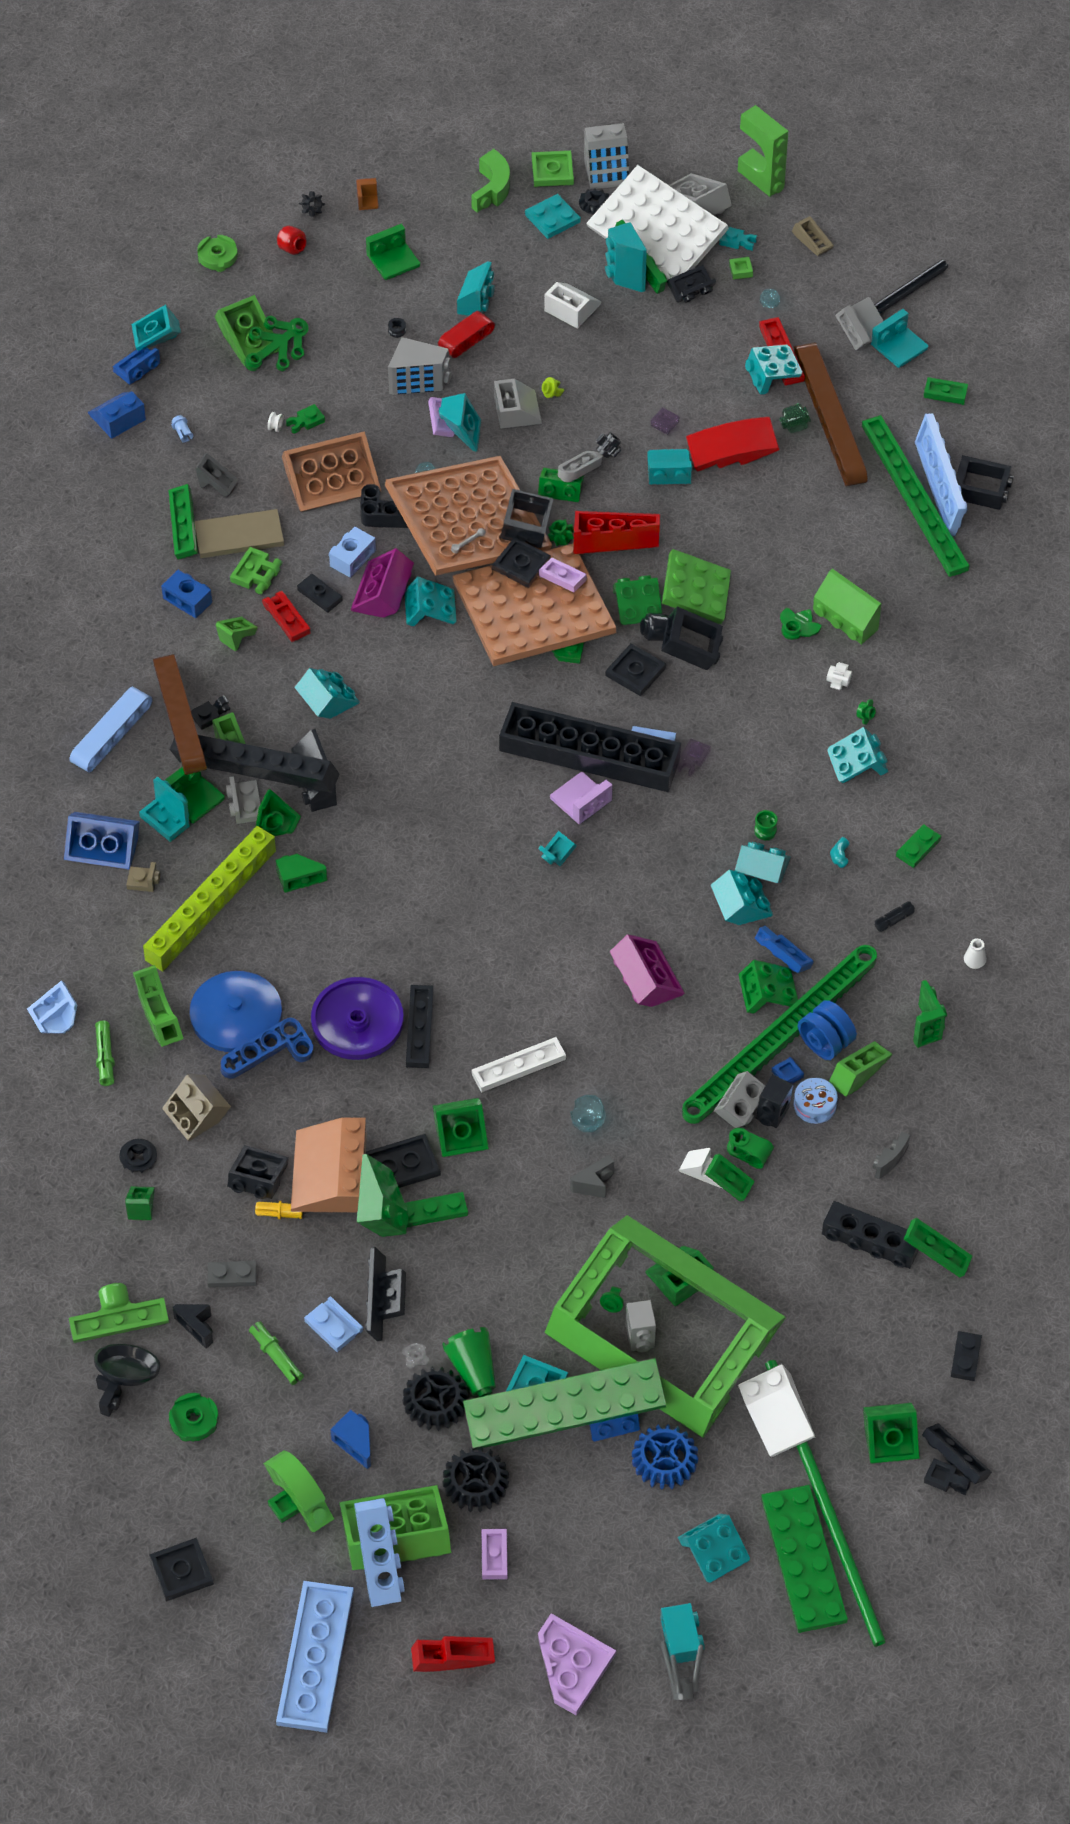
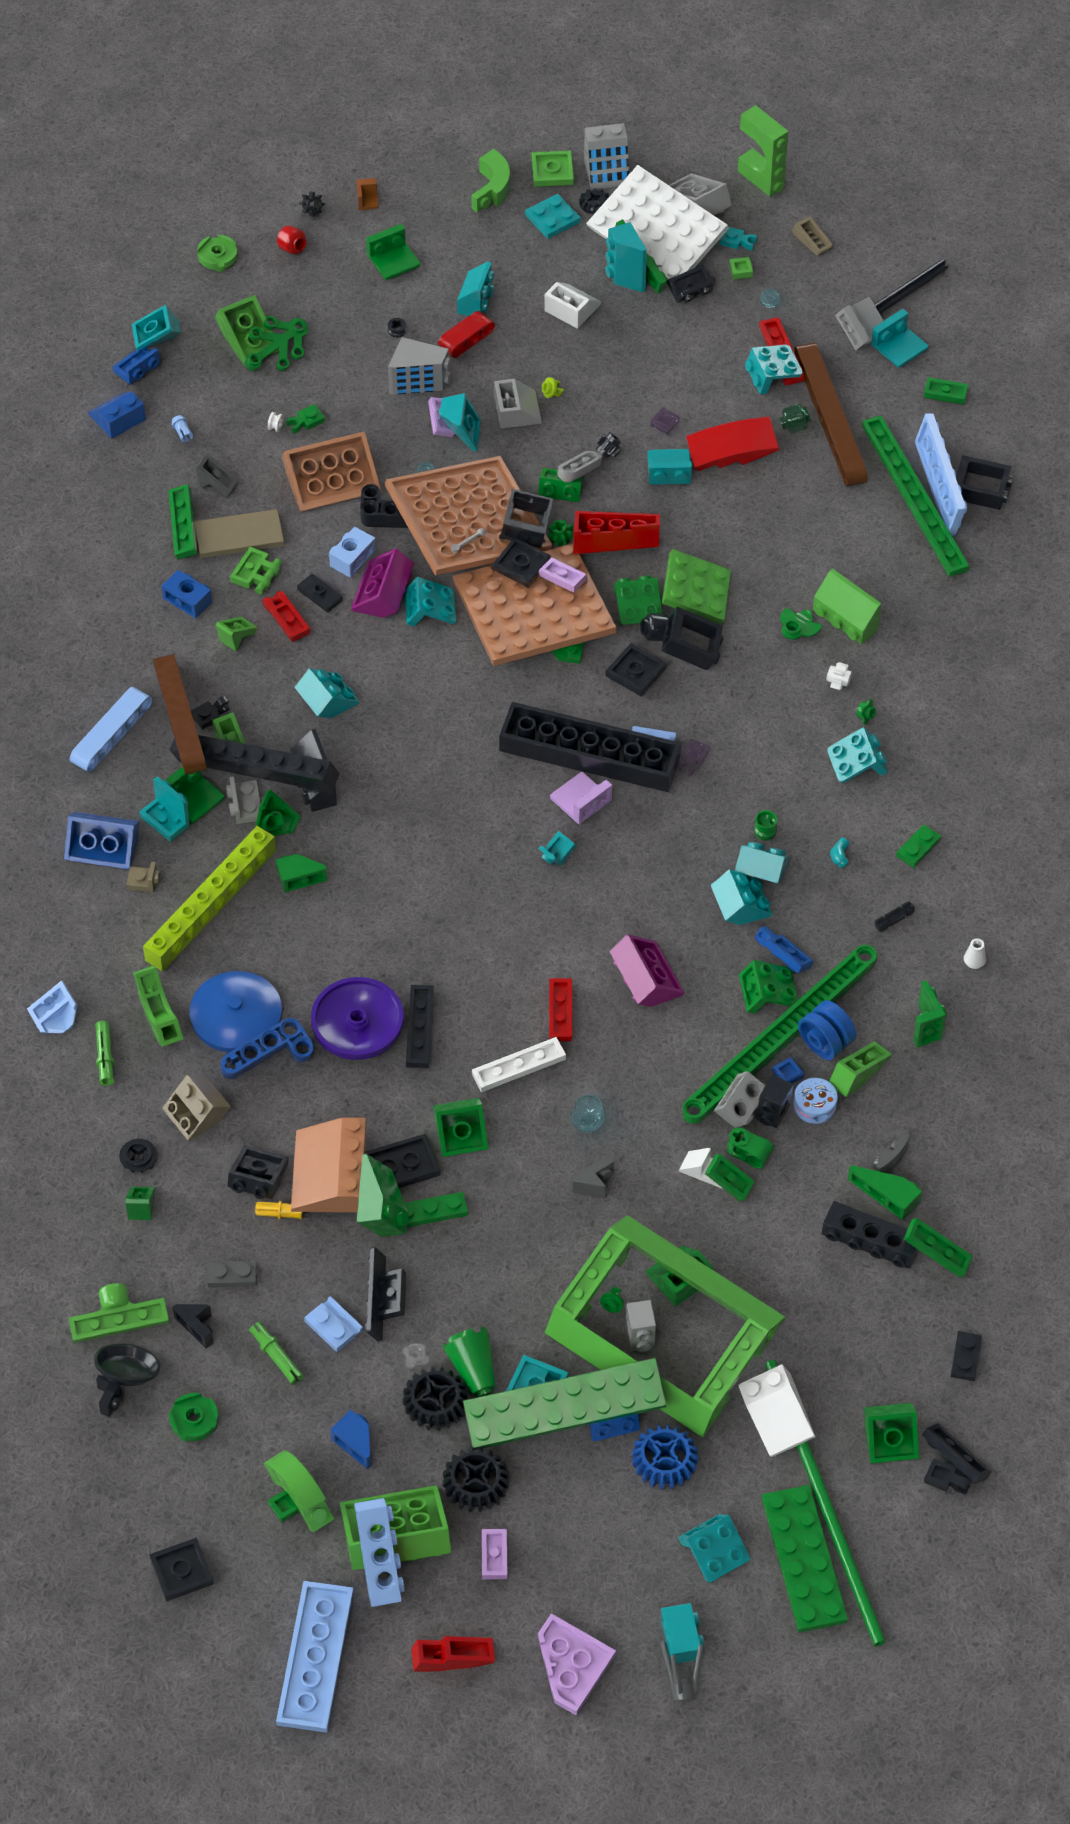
(560, 1008): none -> red plate
(889, 1190): none -> green slope

